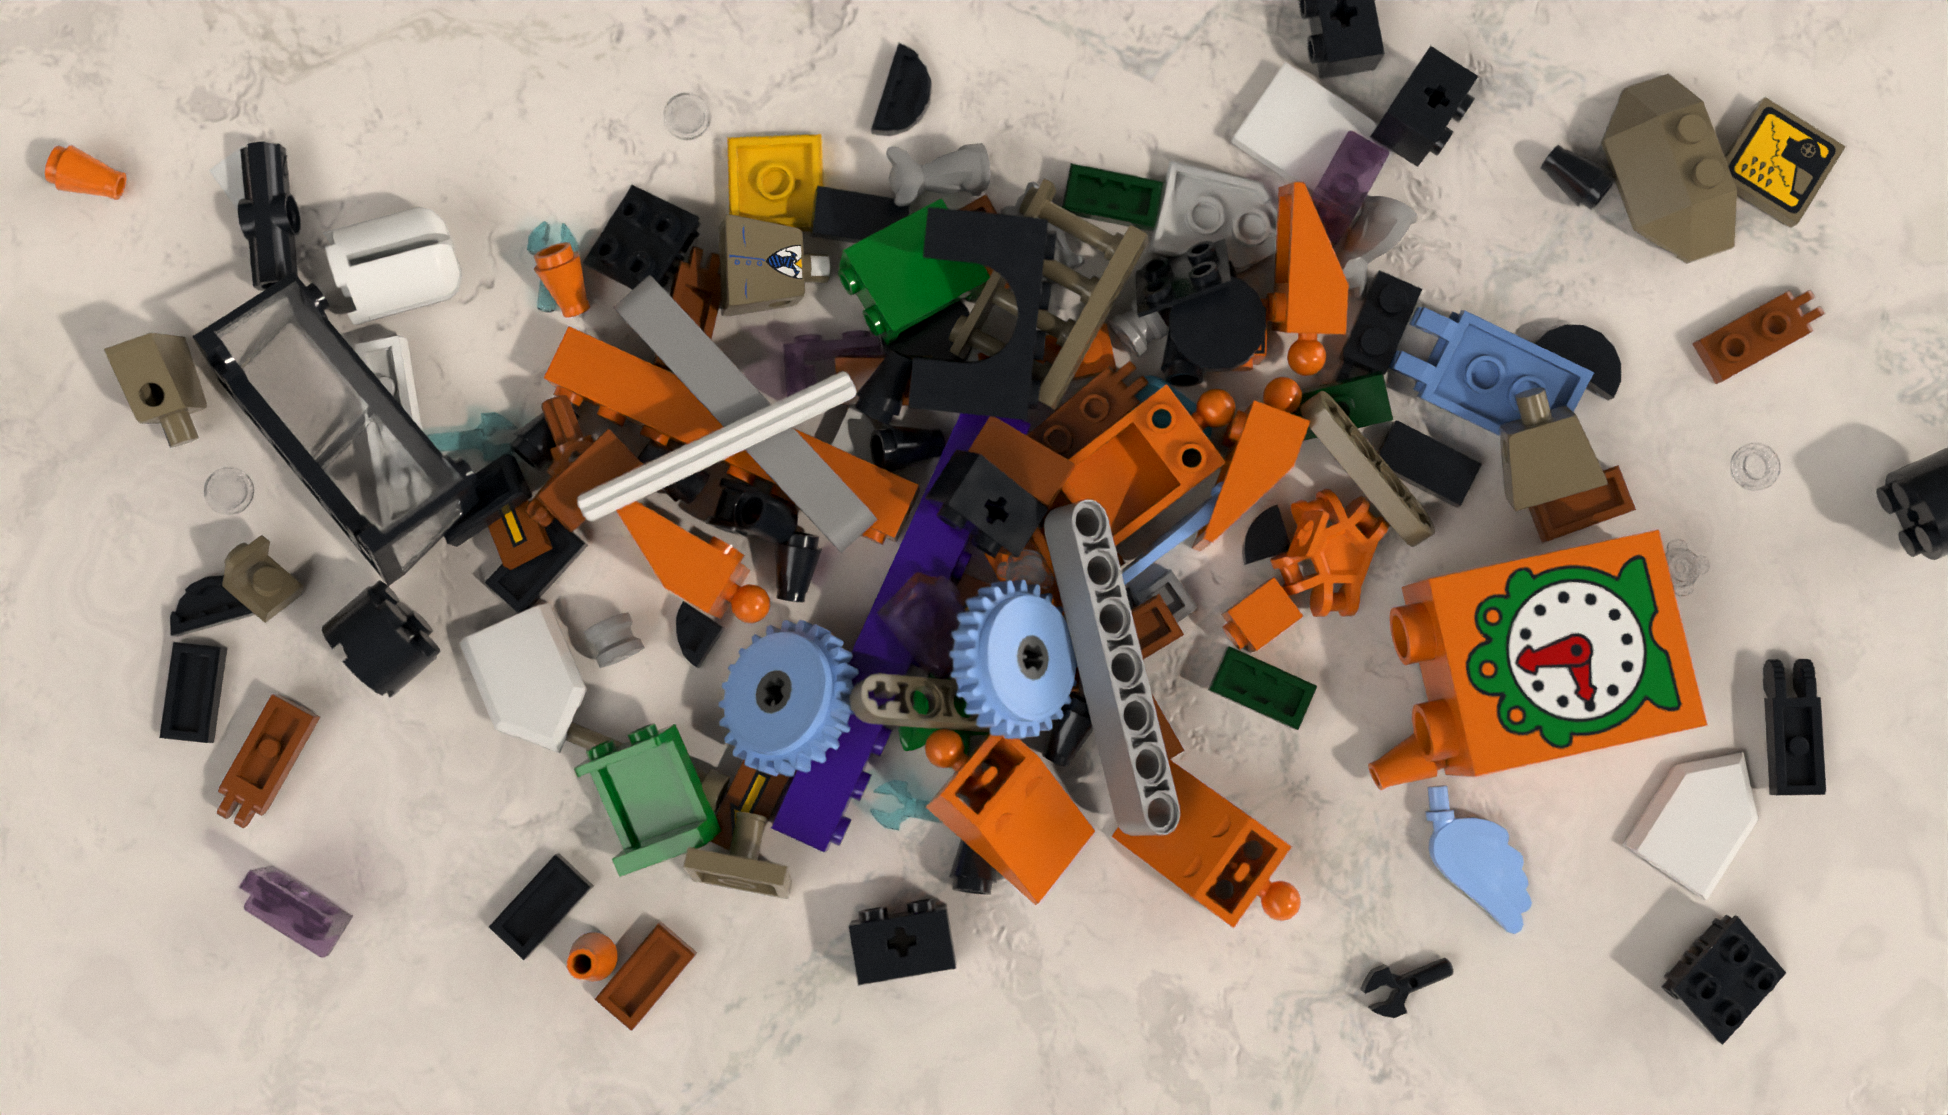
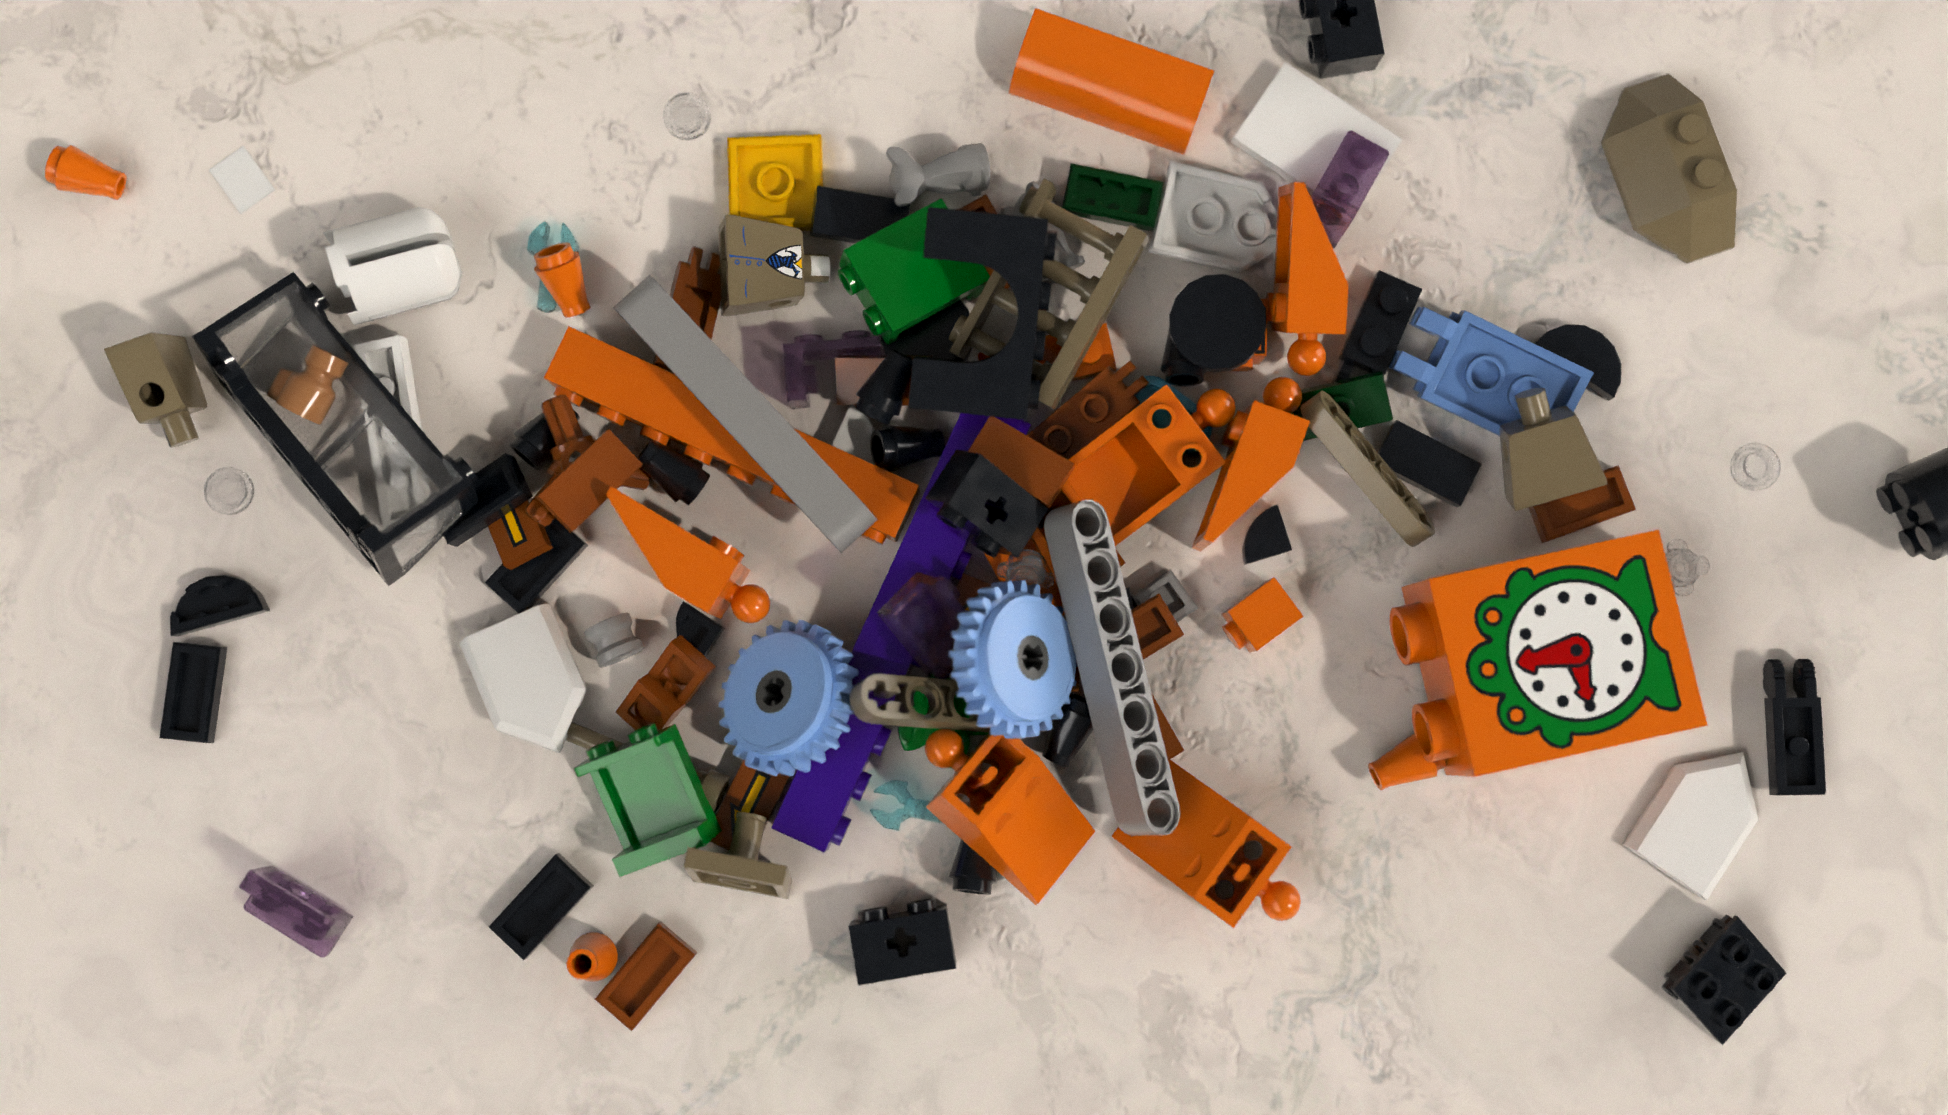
(259, 579): dark tan bracket -> none
(265, 759): dark orange hinge -> none
(268, 213): black piece -> none
(309, 391): none -> medium nougat piece
(381, 640): black brick -> none
(477, 438): clear light blue bar -> none
(643, 239): black hinge -> none
(667, 686): none -> dark orange slope
(716, 446): white axle -> none
(753, 513): black piece -> none
(795, 565): black cone -> none
(904, 95): black tile -> none
(1110, 81): none -> orange brick
(1138, 332): light grey wheel -> none
(1175, 535): light blue animal -> none
(1183, 277): black hinge -> none
(1262, 688): dark green plate -> none
(1337, 552): orange piece -> none
(1374, 234): light grey animal -> none
(1403, 985): black bar -> none
(1425, 107): black brick -> none
(1478, 861): light blue animal -> none
(1578, 176): black cone -> none
(1756, 335): dark orange hinge -> none
(1780, 161): tile -> none

